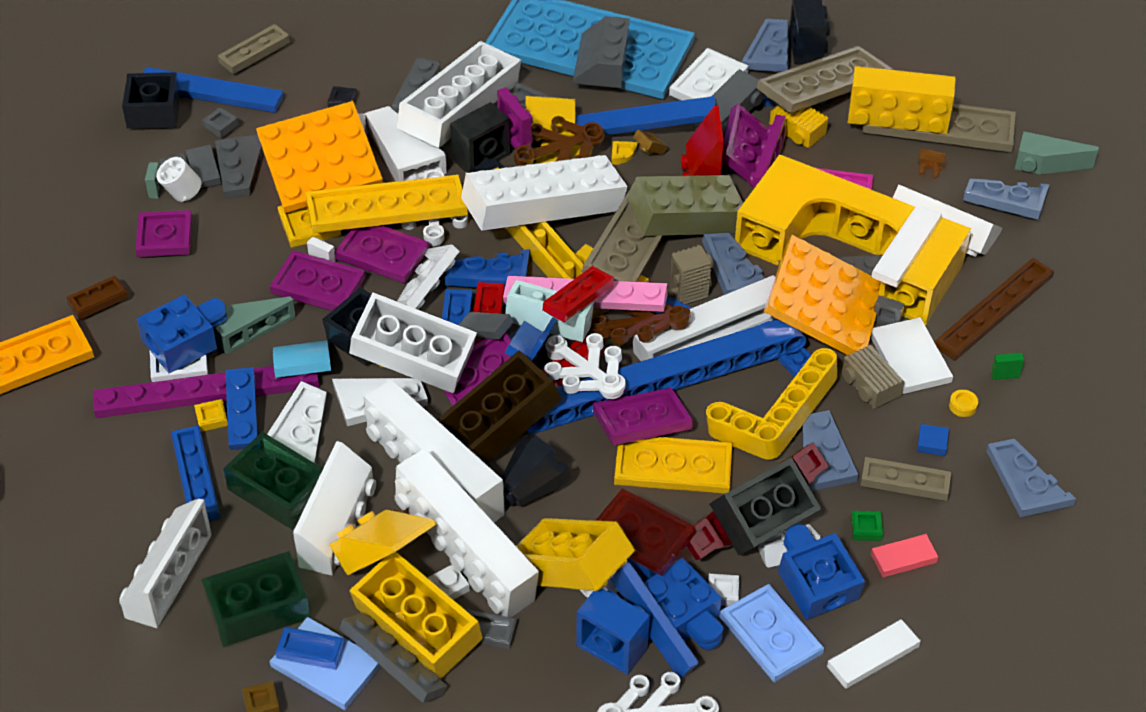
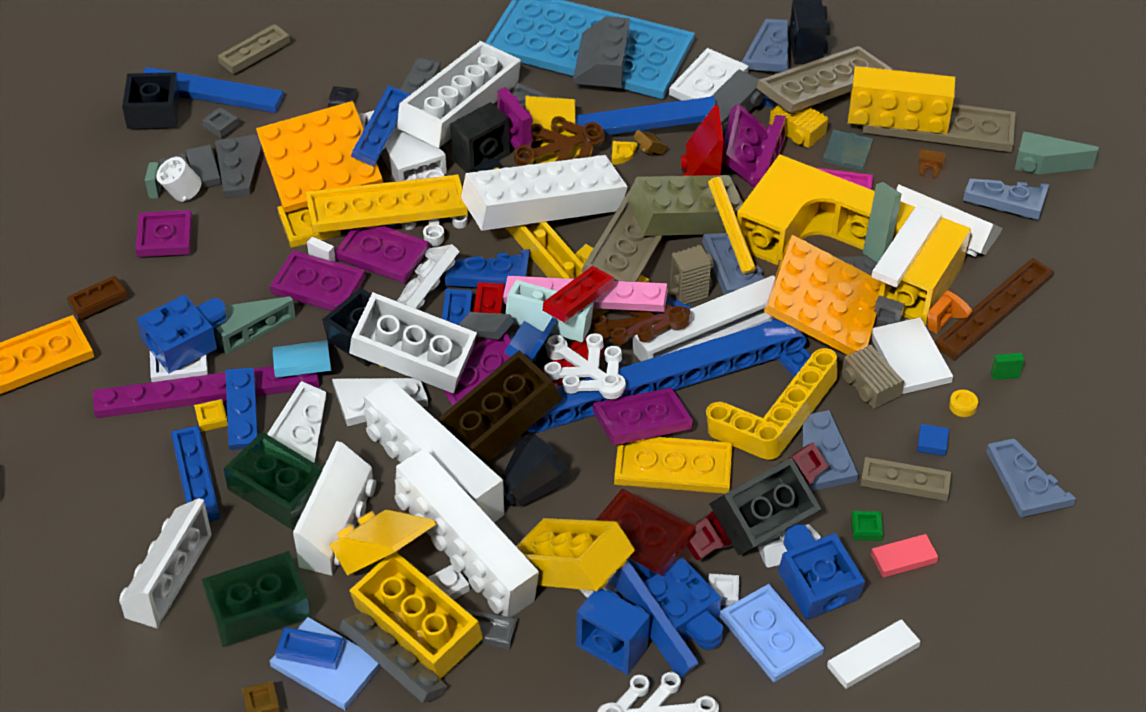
(379, 127): none -> blue tile
(731, 225): none -> yellow axle
(847, 150): none -> clear light blue piece
(881, 221): none -> sand green tile
(944, 309): none -> orange tile

